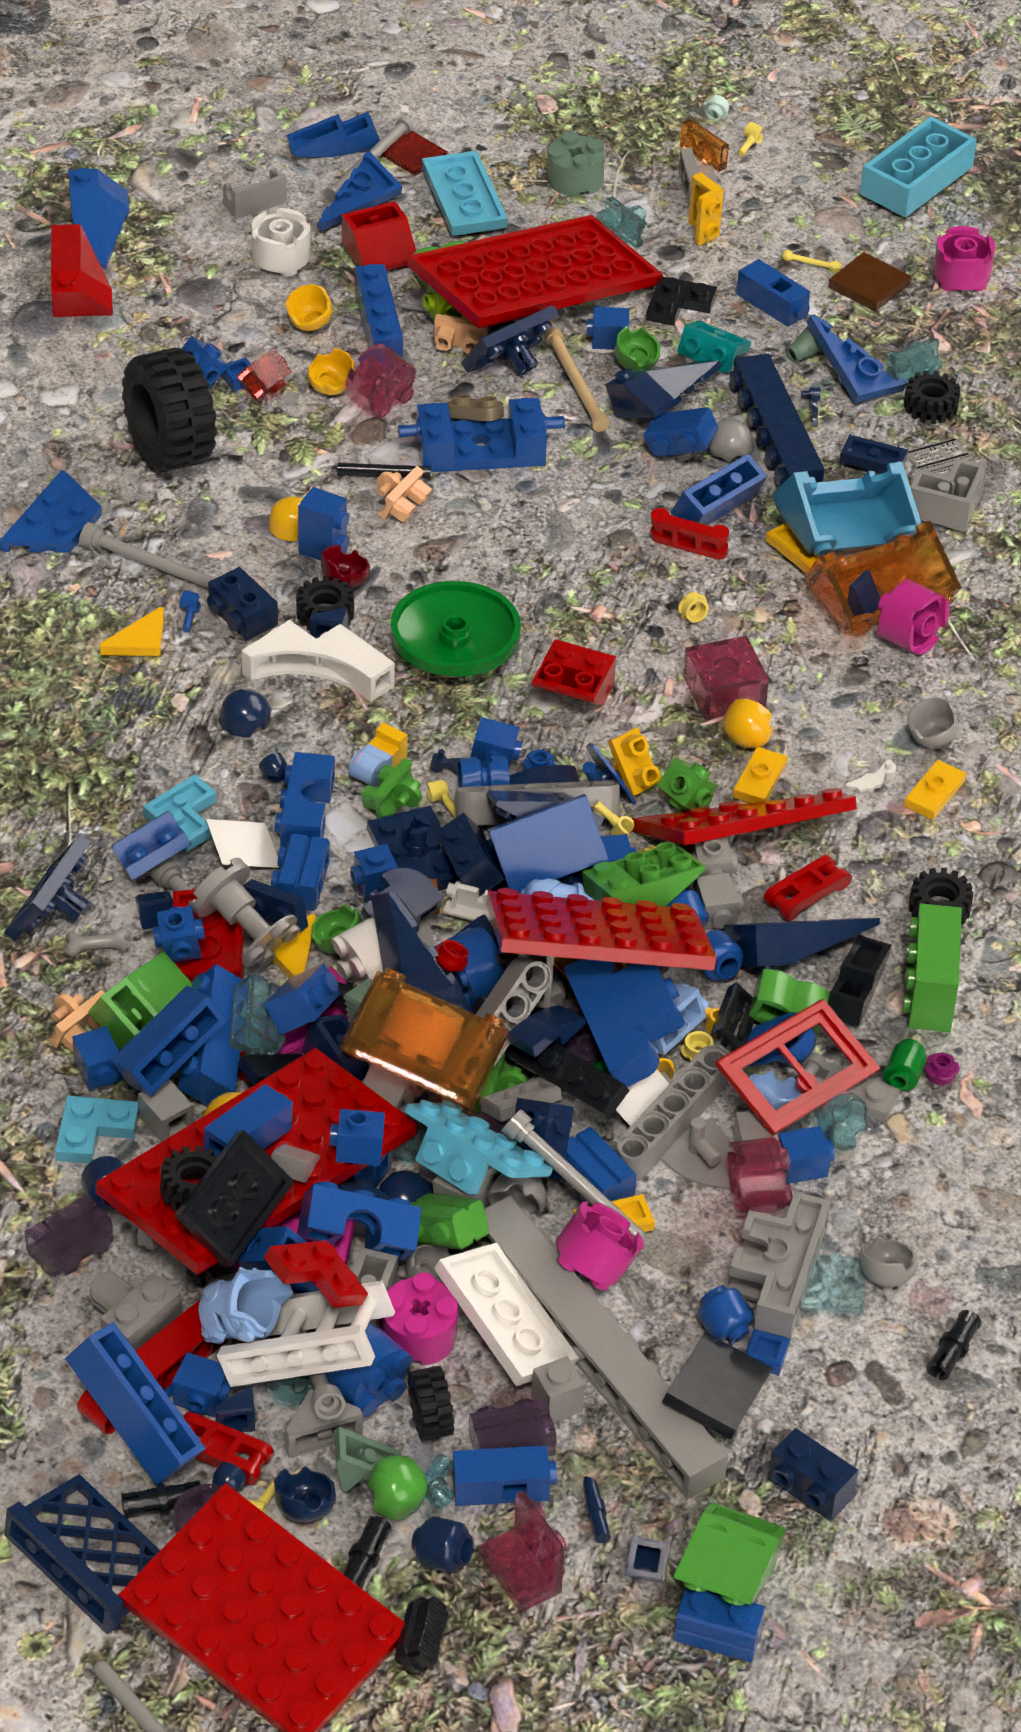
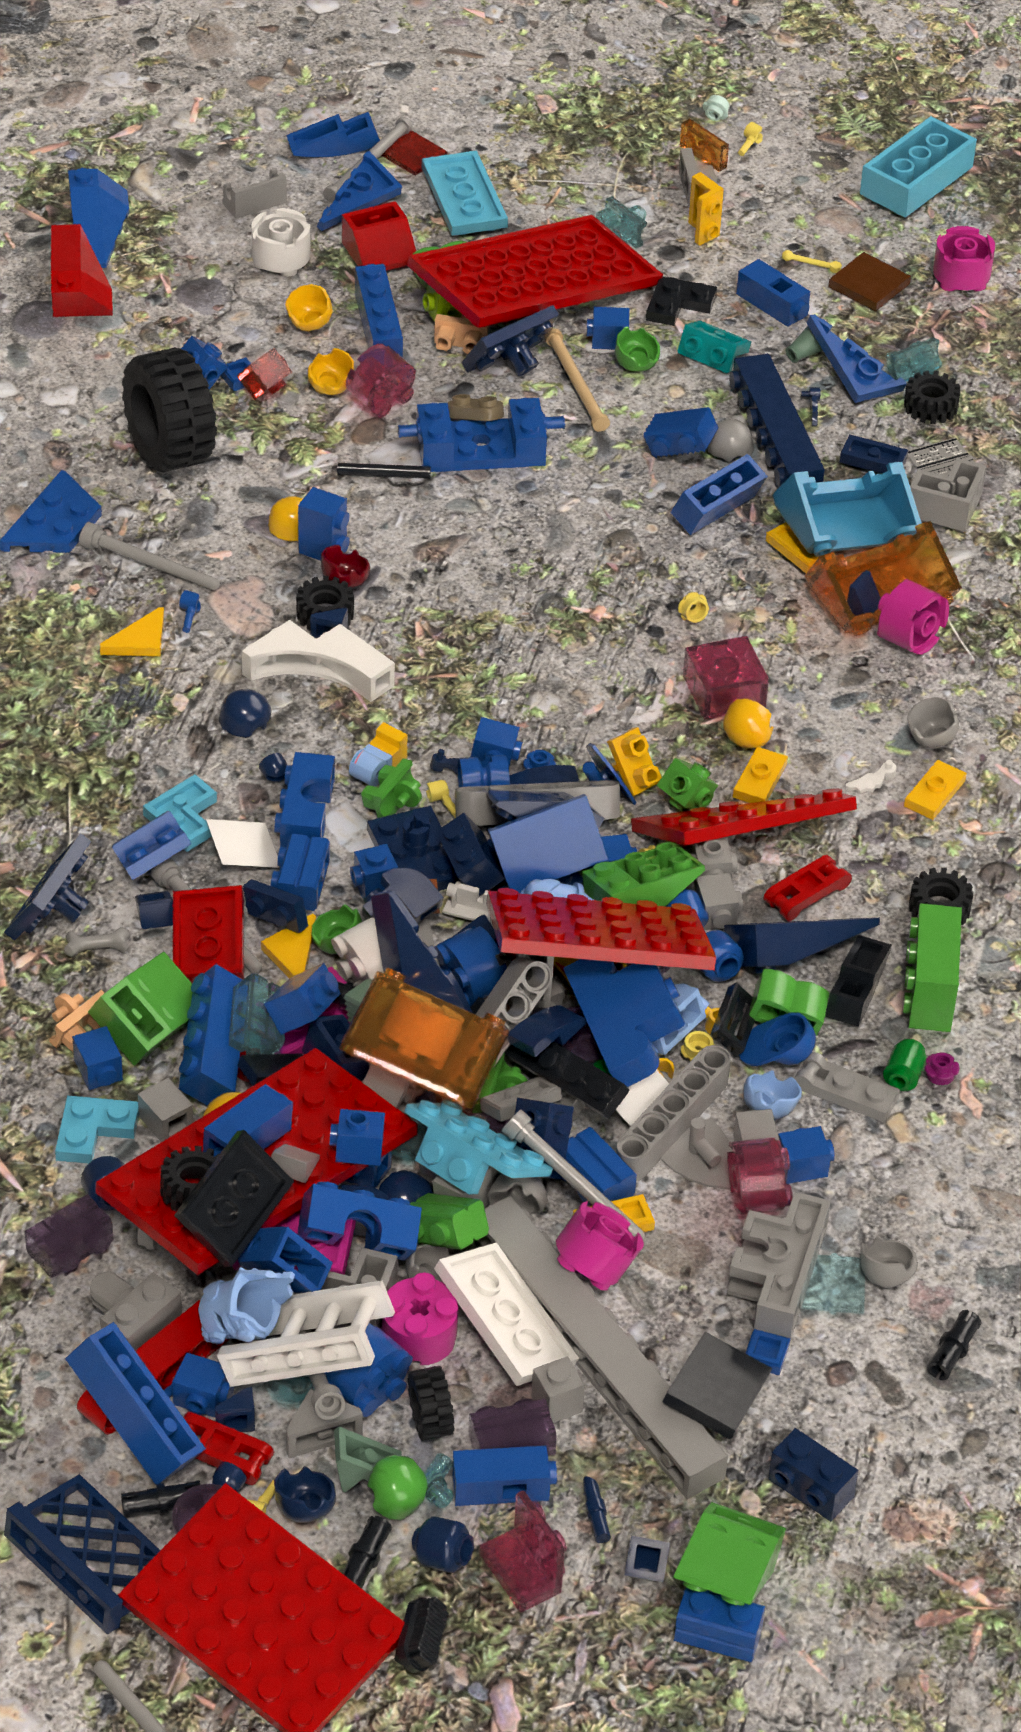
(168, 1040): blue brick -> none
(179, 933): blue brick -> none
(225, 893): light grey piece -> none
(242, 603): dark blue brick -> none
(322, 1265): red plate -> none
(397, 492): light nougat hips -> none
(452, 956): red plate -> none
(455, 628): green dish -> none
(575, 164): sand green brick -> none
(577, 672): red slope -> none
(621, 825): light yellow hand -> none
(656, 389): dark blue wedge -> none
(689, 535): red plate -> none
(725, 1314): blue head -> none
(813, 1094): door -> none
(842, 1119): clear light blue hair -> none

